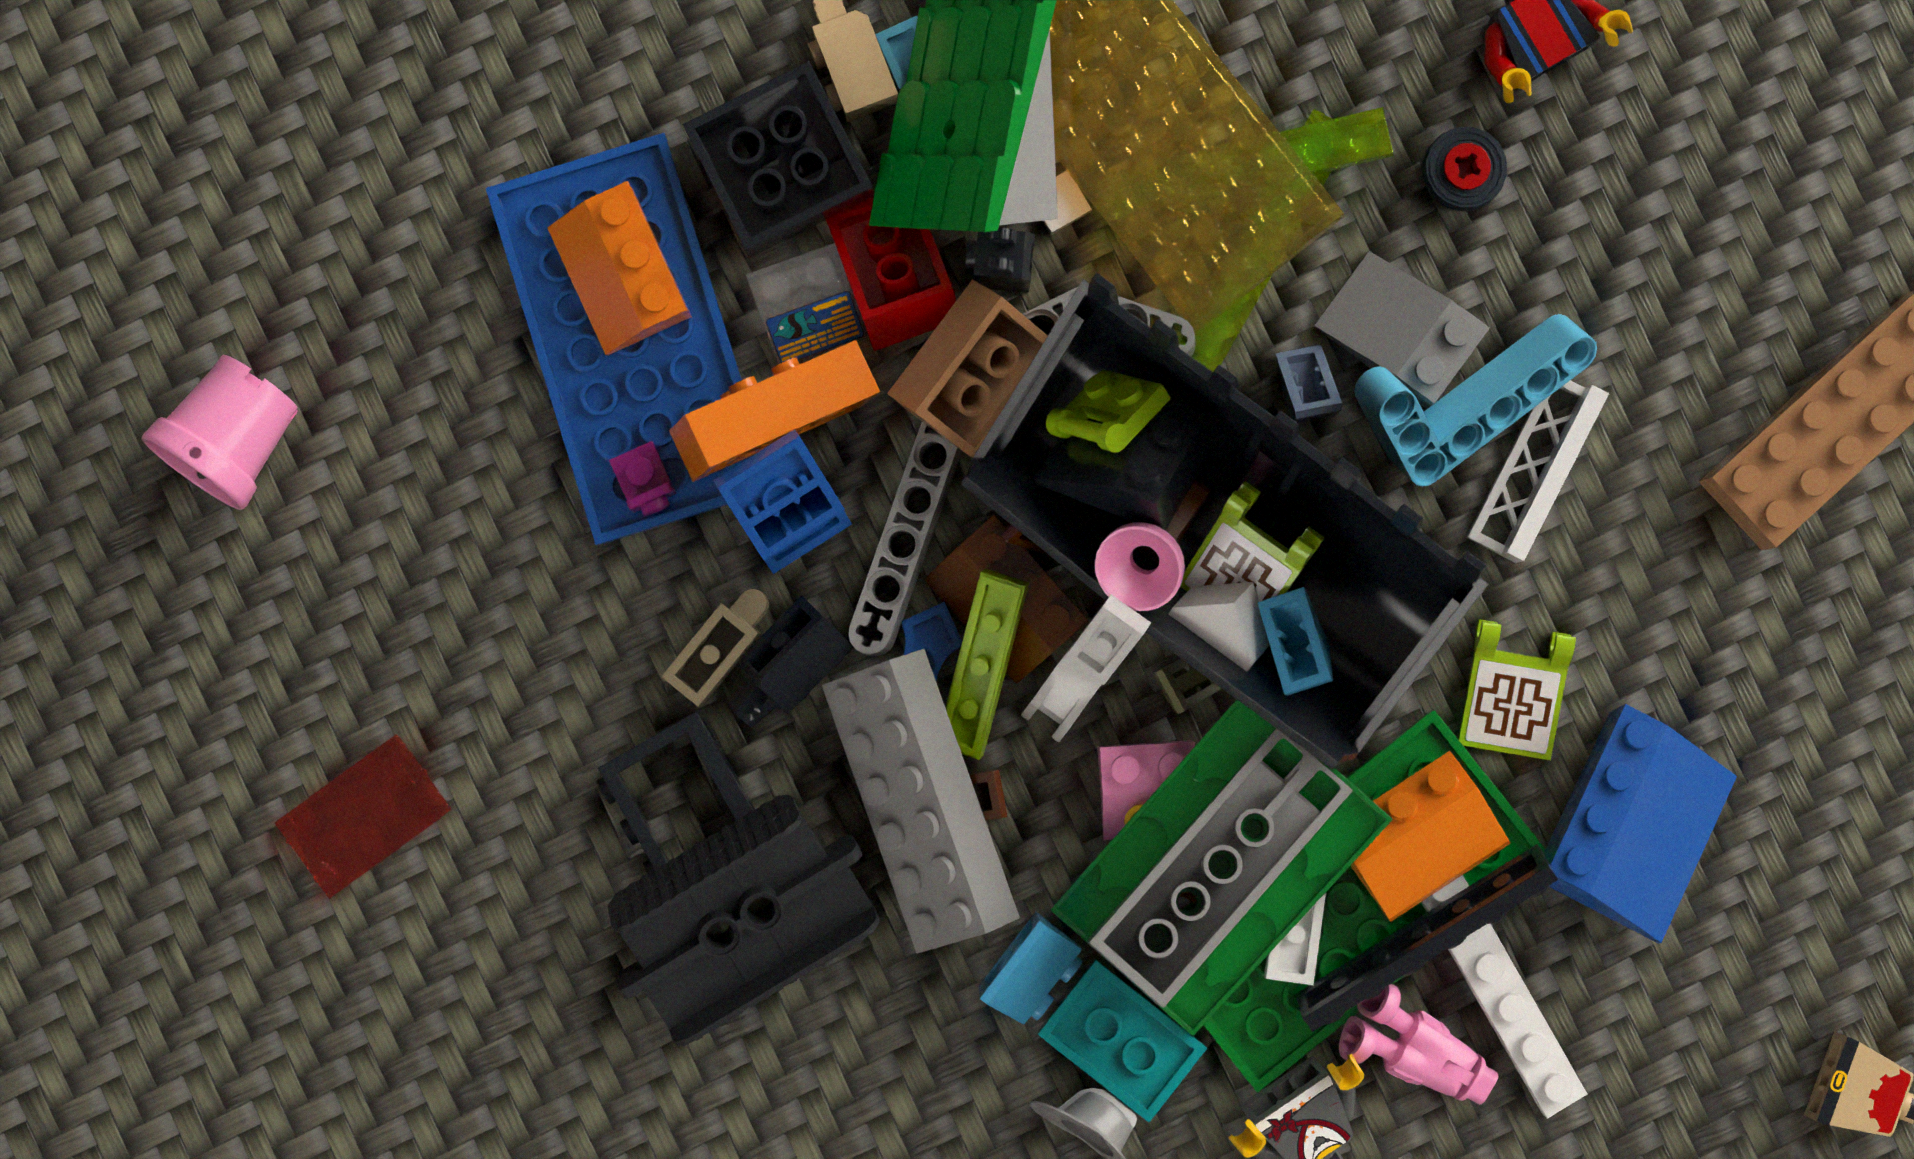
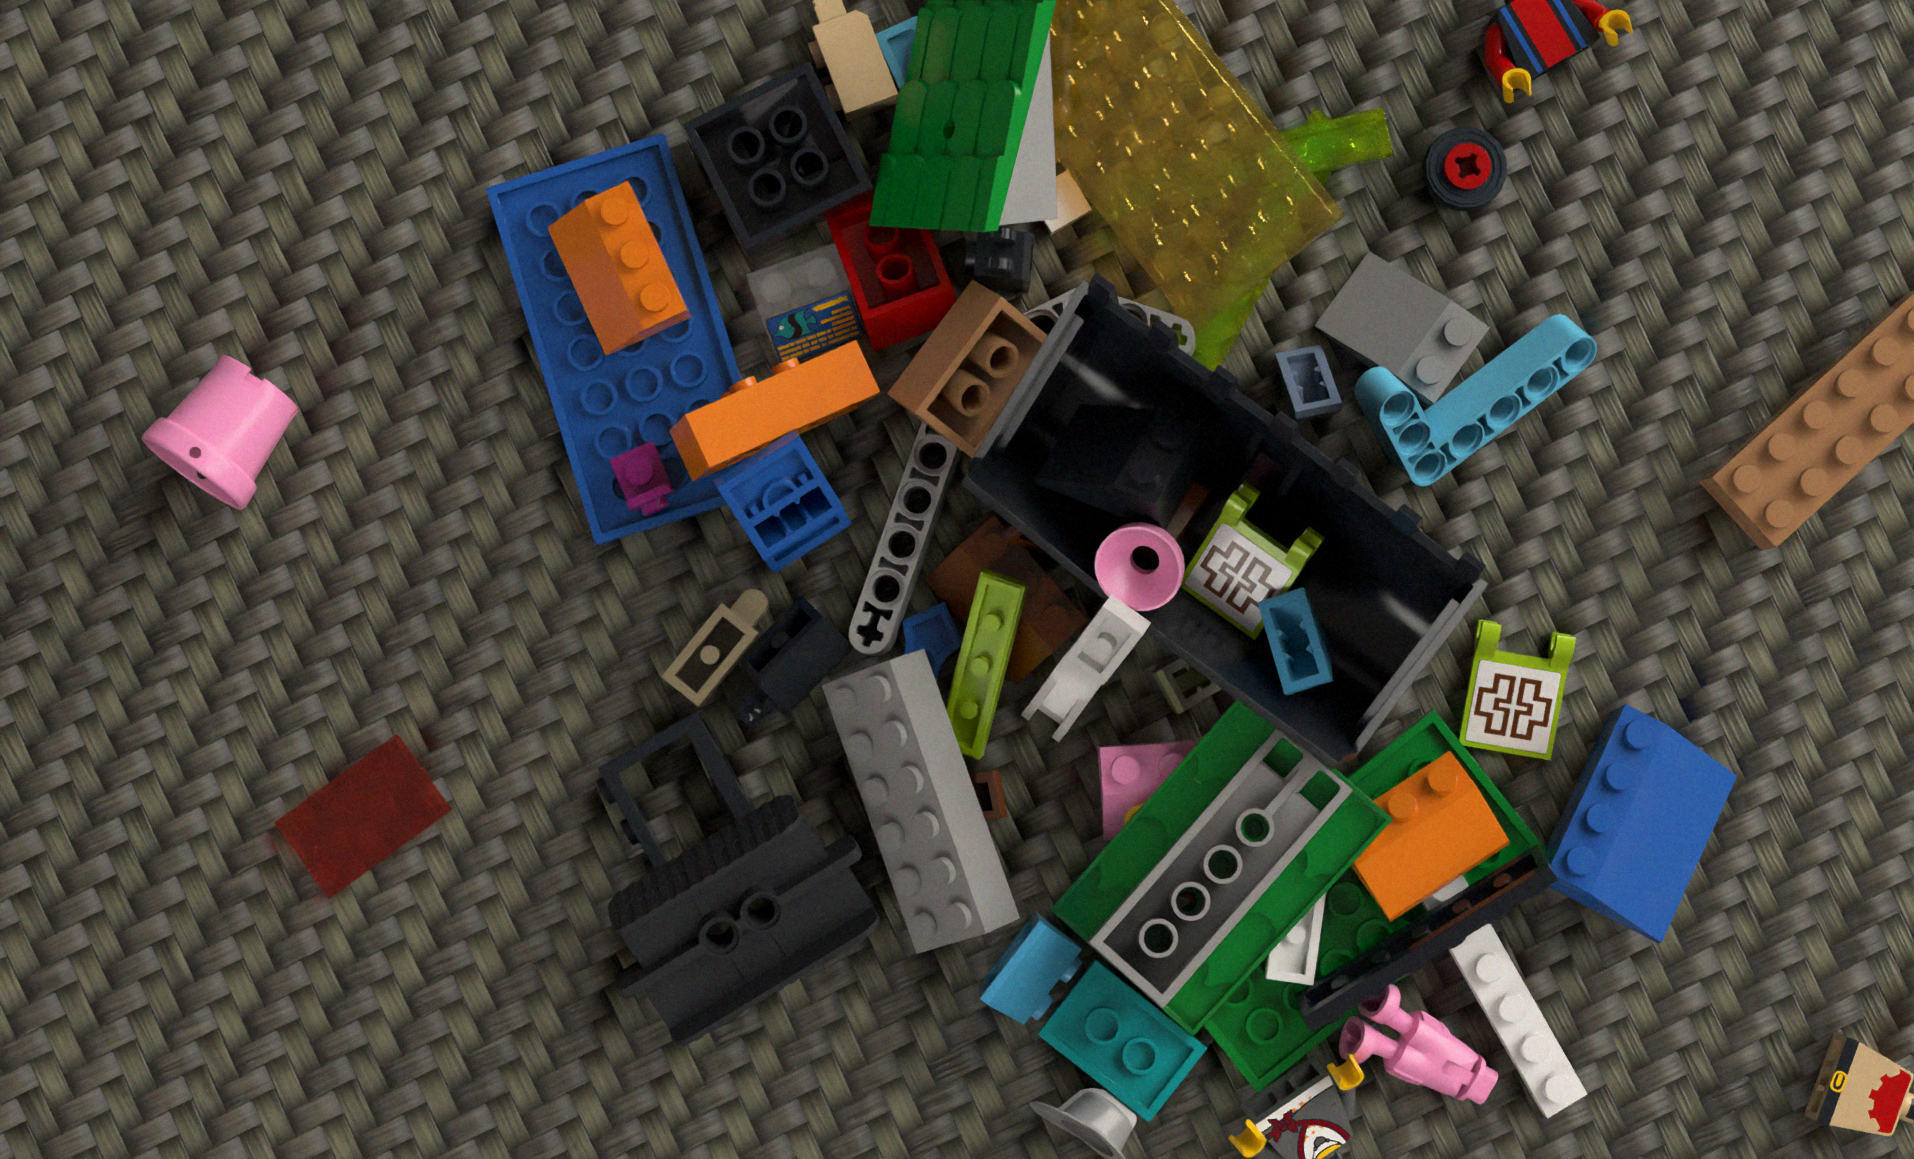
(1112, 398): lime plate -> none
(1225, 619): white slope -> none
(1551, 478): white fence -> none

